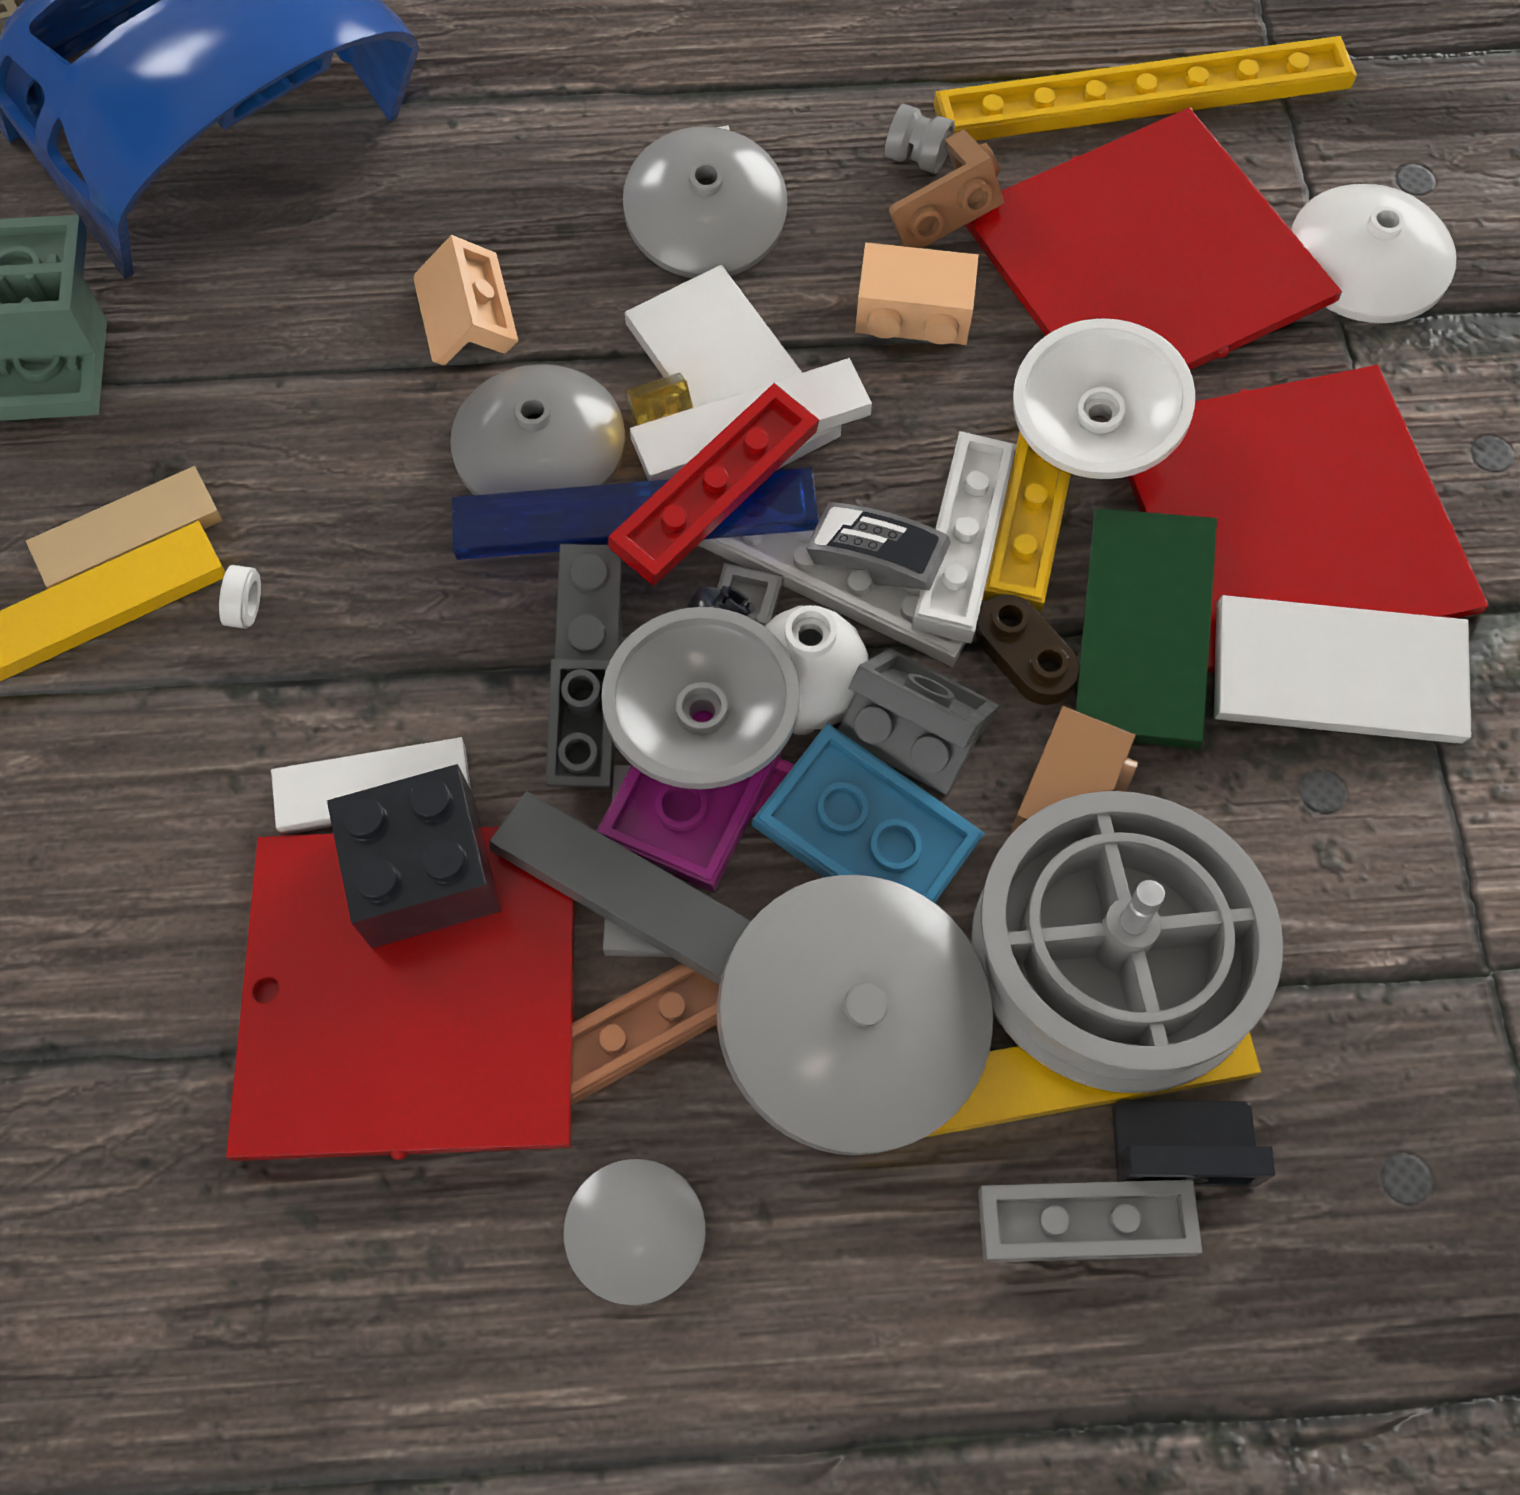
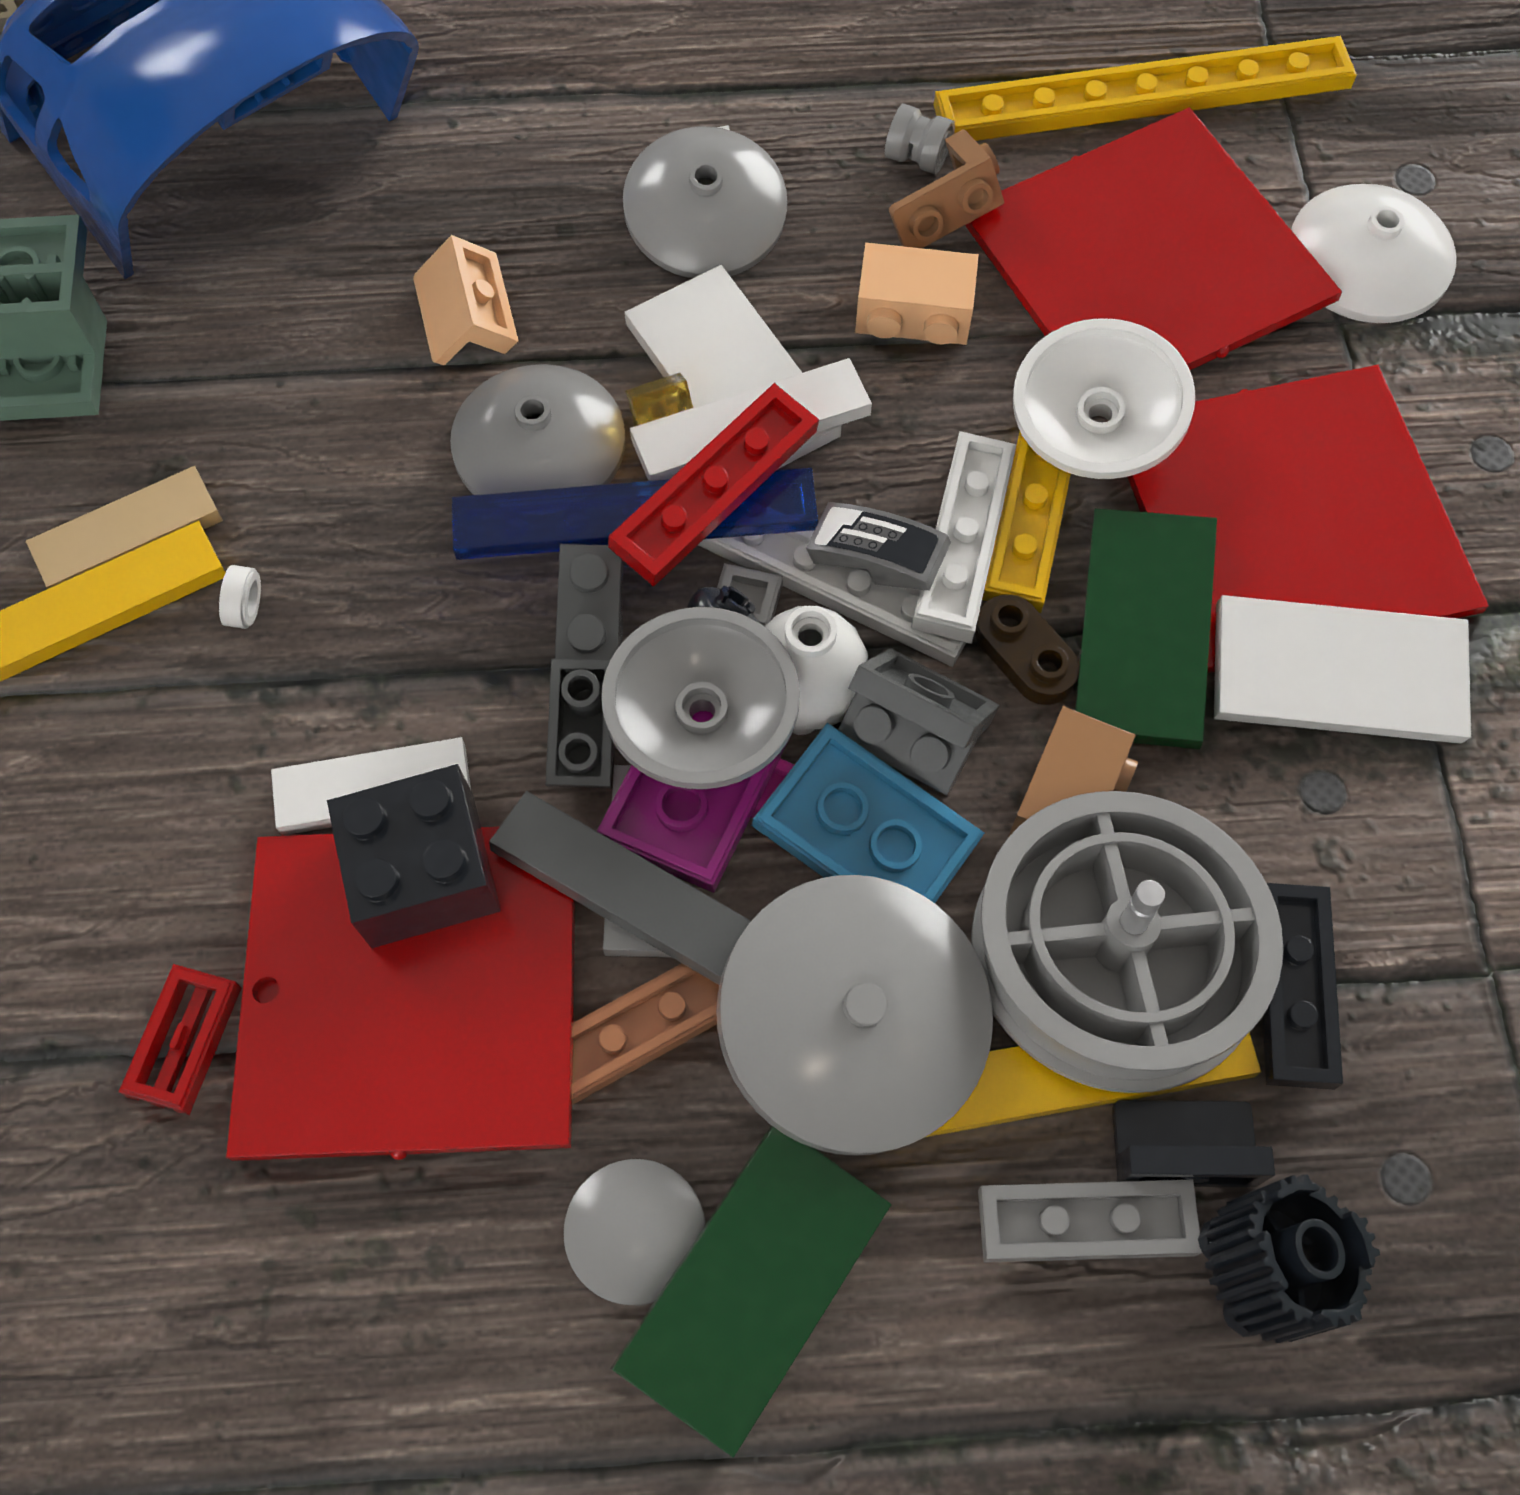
(204, 1048): none -> red tile
(751, 1289): none -> dark green tile
(1288, 1261): none -> black brick
(1303, 1016): none -> black plate

